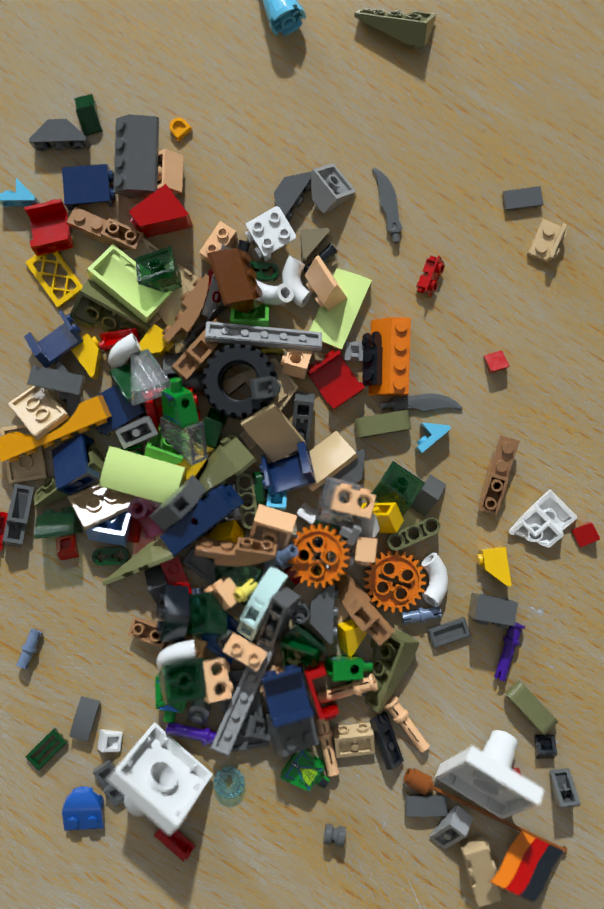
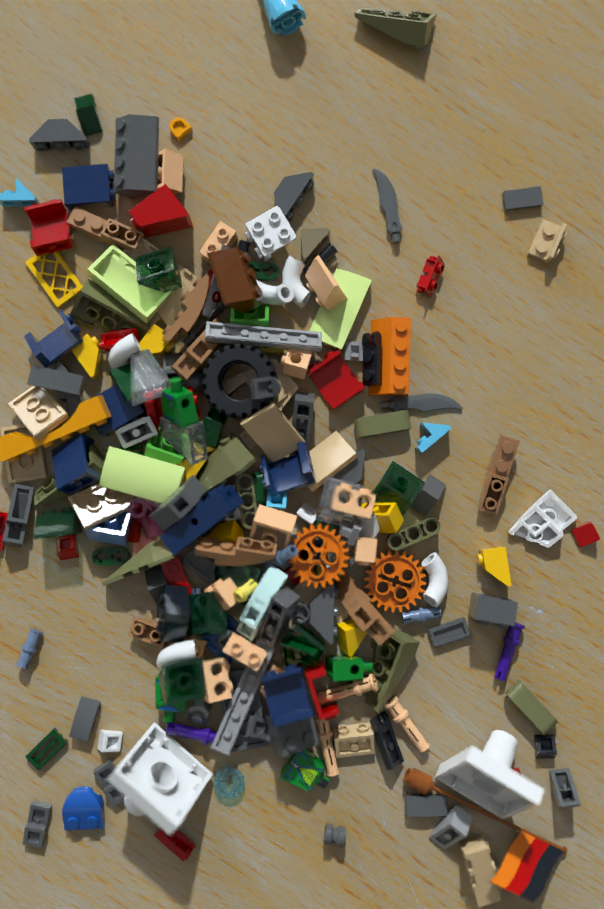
(37, 824): none -> dark grey slope
(329, 188): light grey slope -> none
(496, 362): slope -> none

